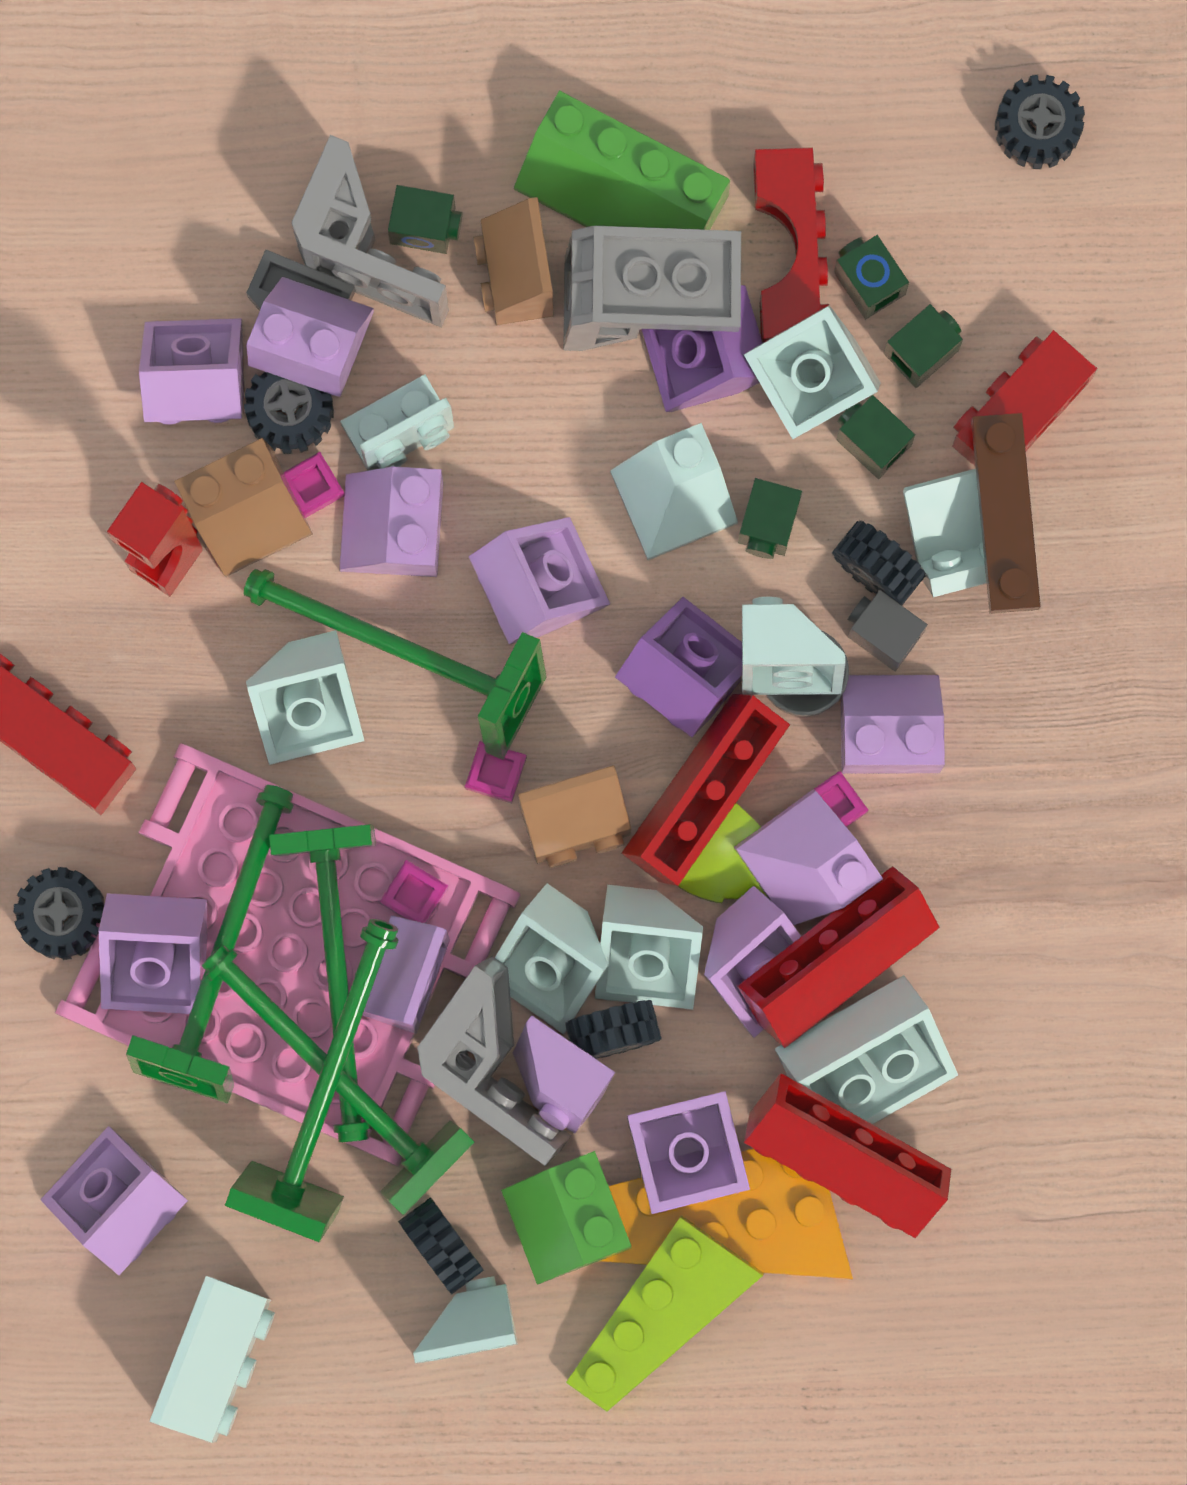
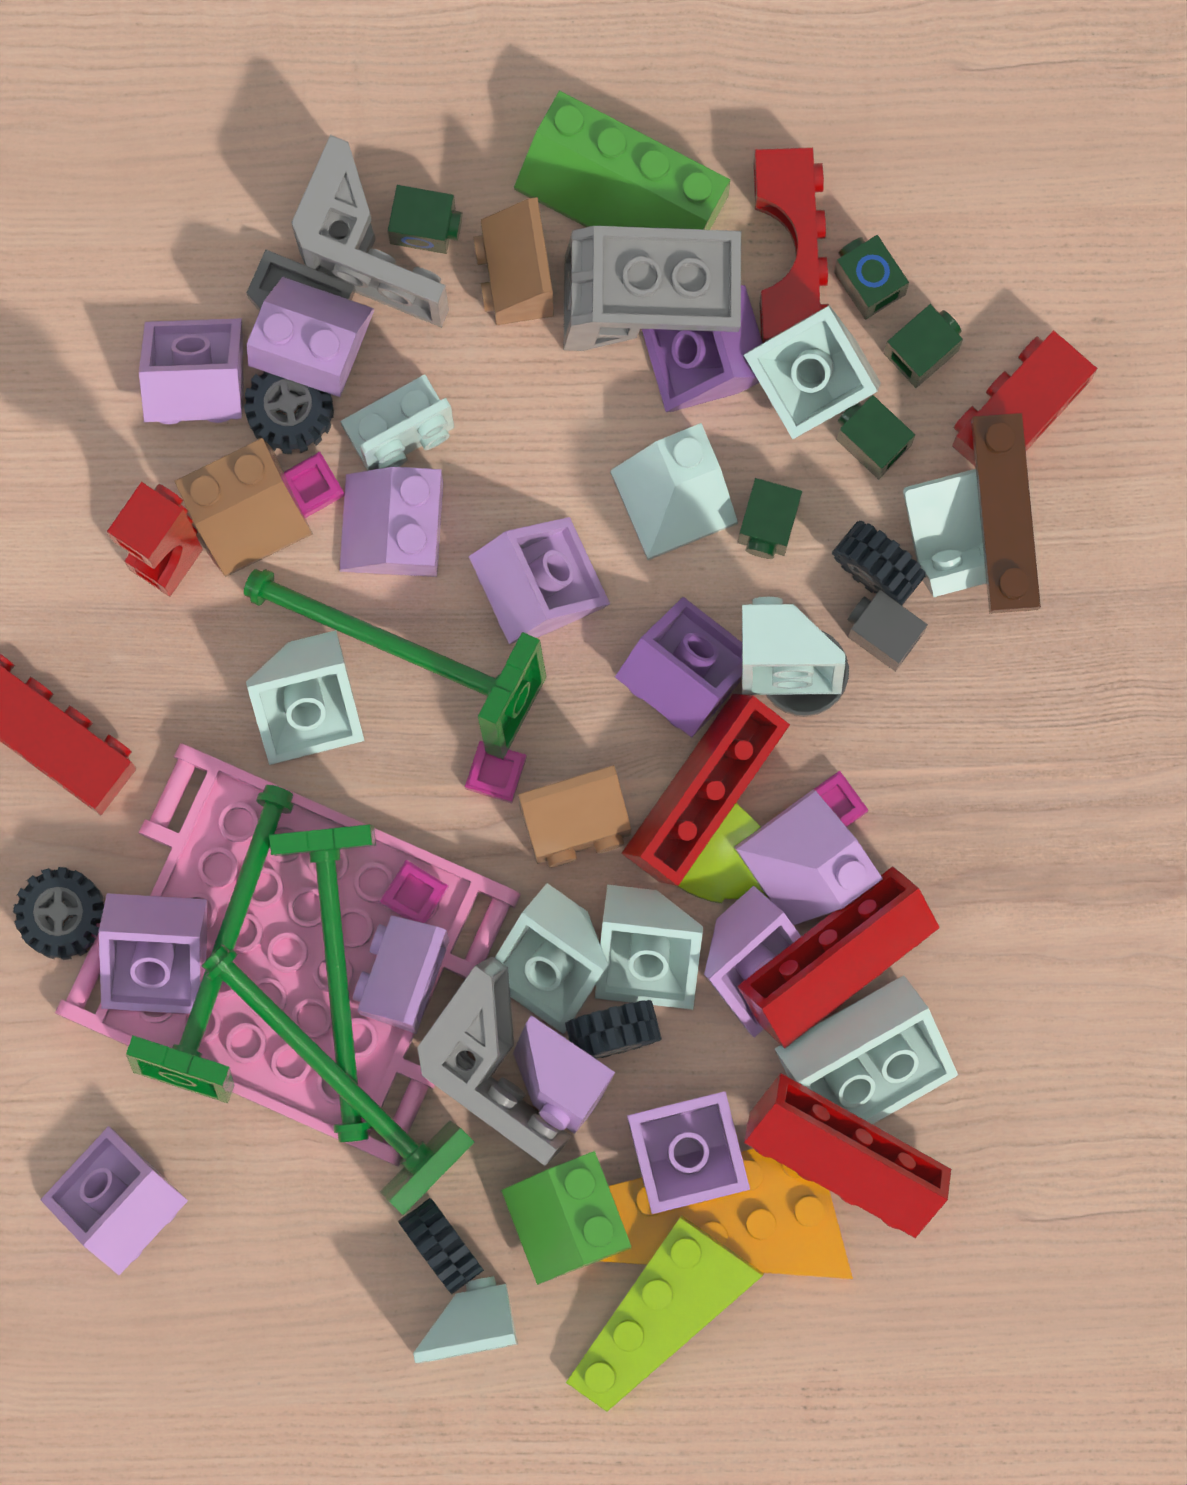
(213, 1361): light aqua slope -> none
(285, 1197): green tile -> none
(892, 725): lavender slope -> none
(1043, 105): black wheel -> none

